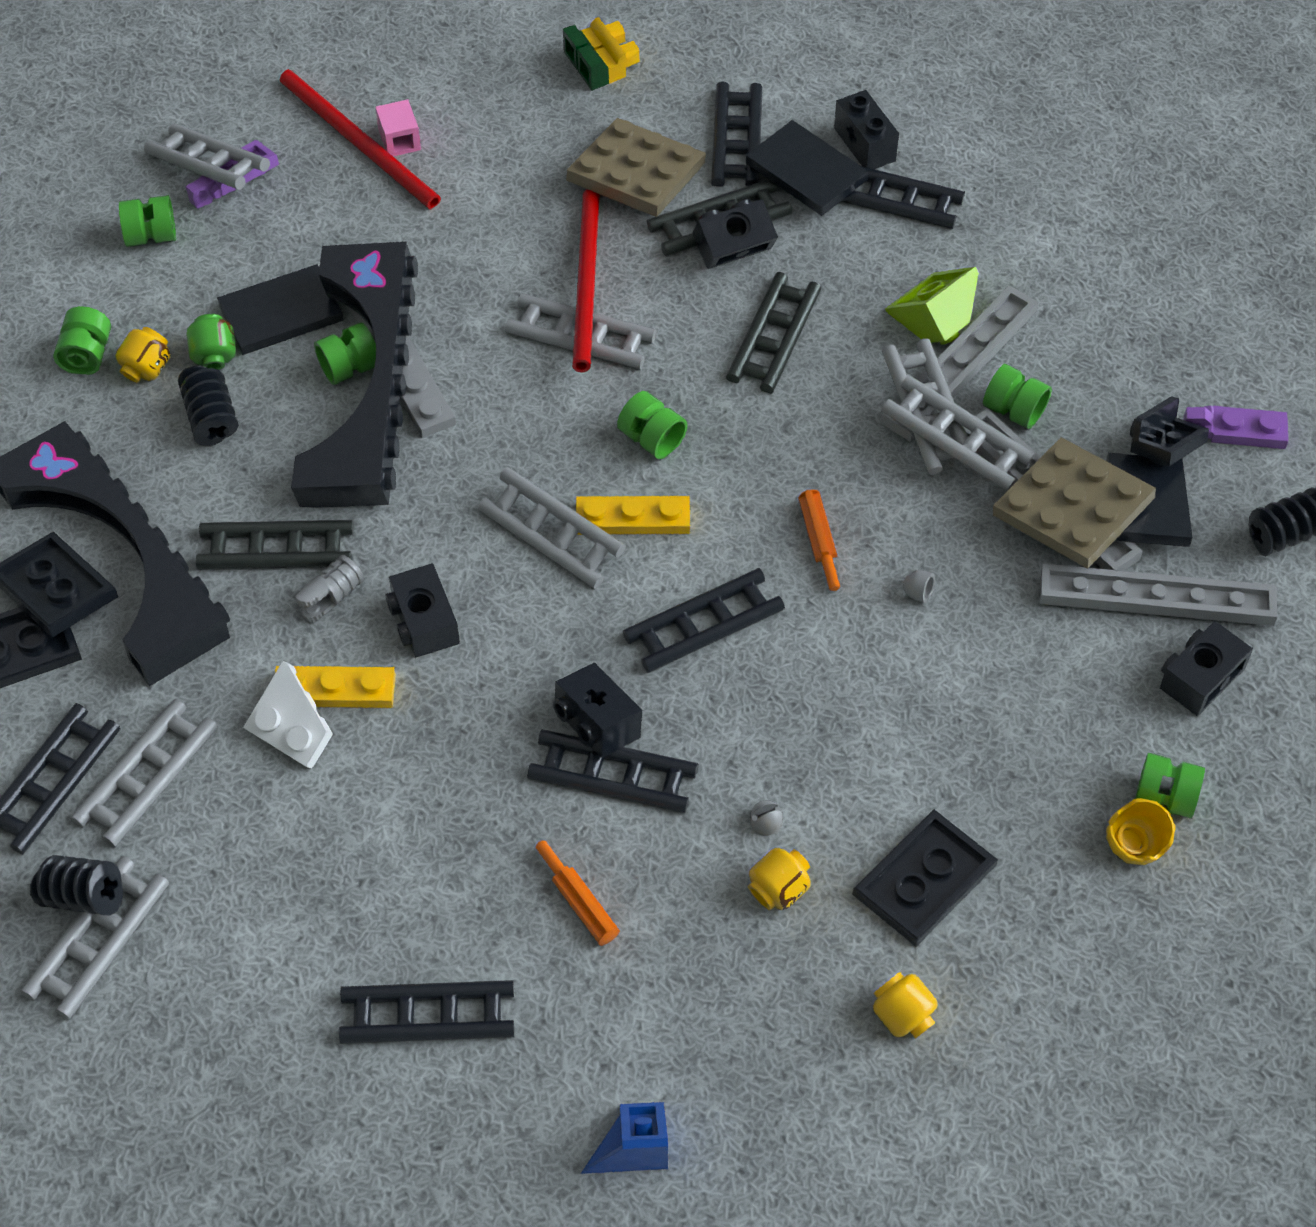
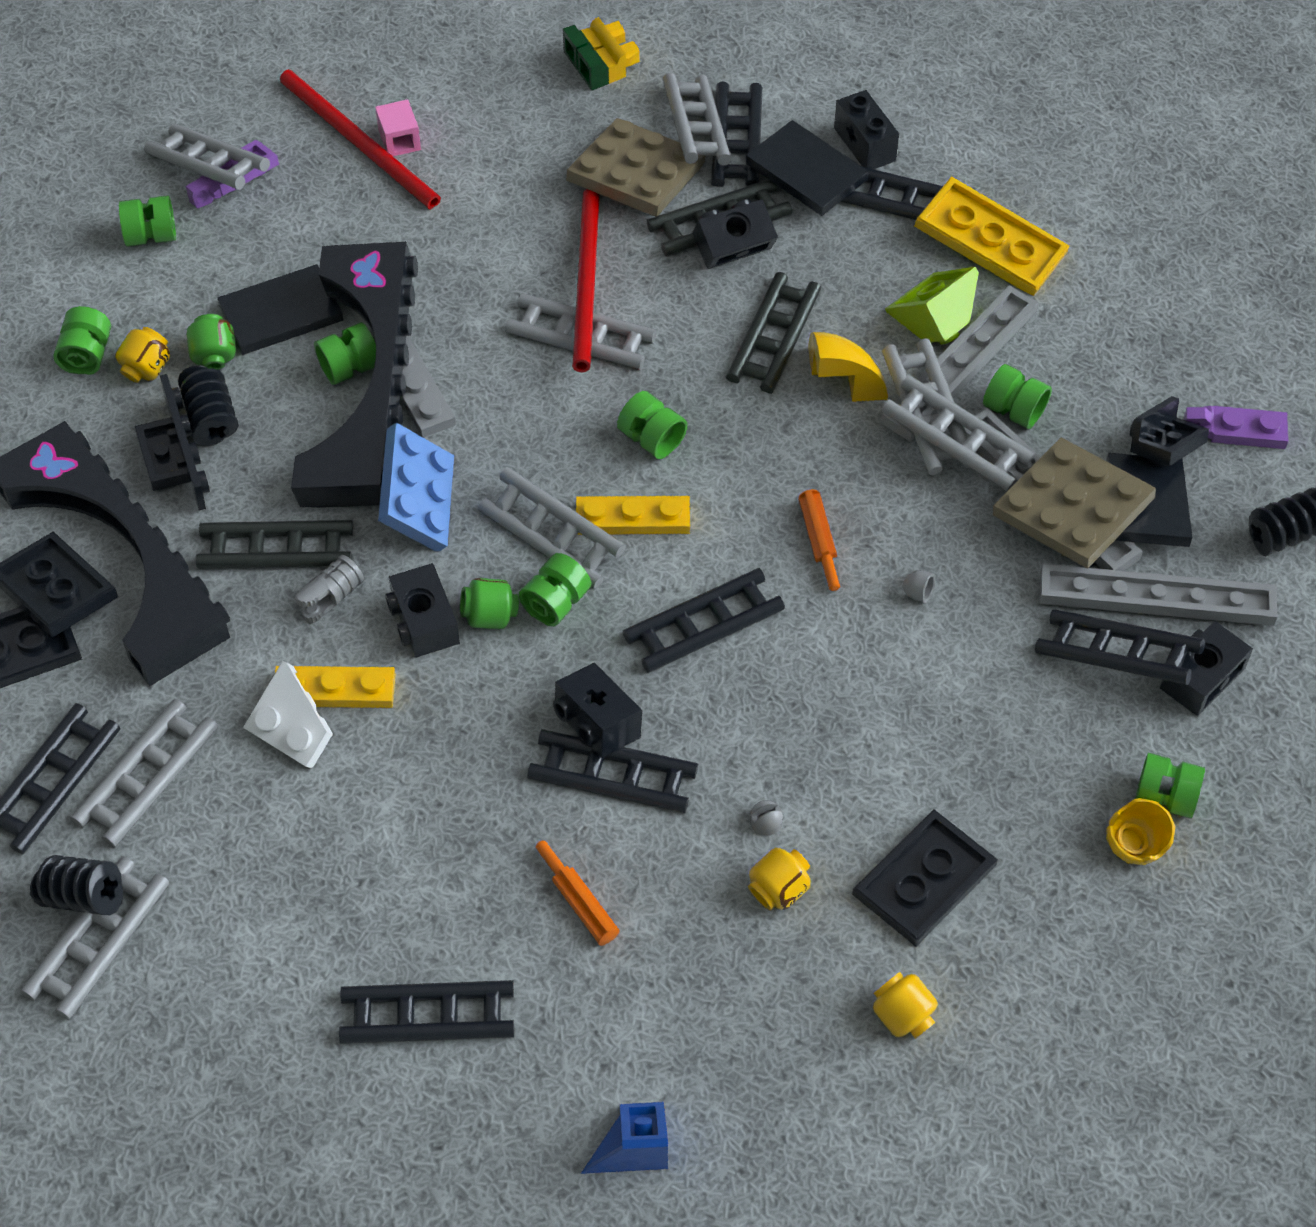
(167, 451): none -> black bracket
(416, 487): none -> medium blue plate
(488, 603): none -> bright green head
(553, 591): none -> bright green wheel
(686, 128): none -> light grey bar
(839, 356): none -> yellow brick
(991, 236): none -> yellow tile
(1133, 662): none -> black bar

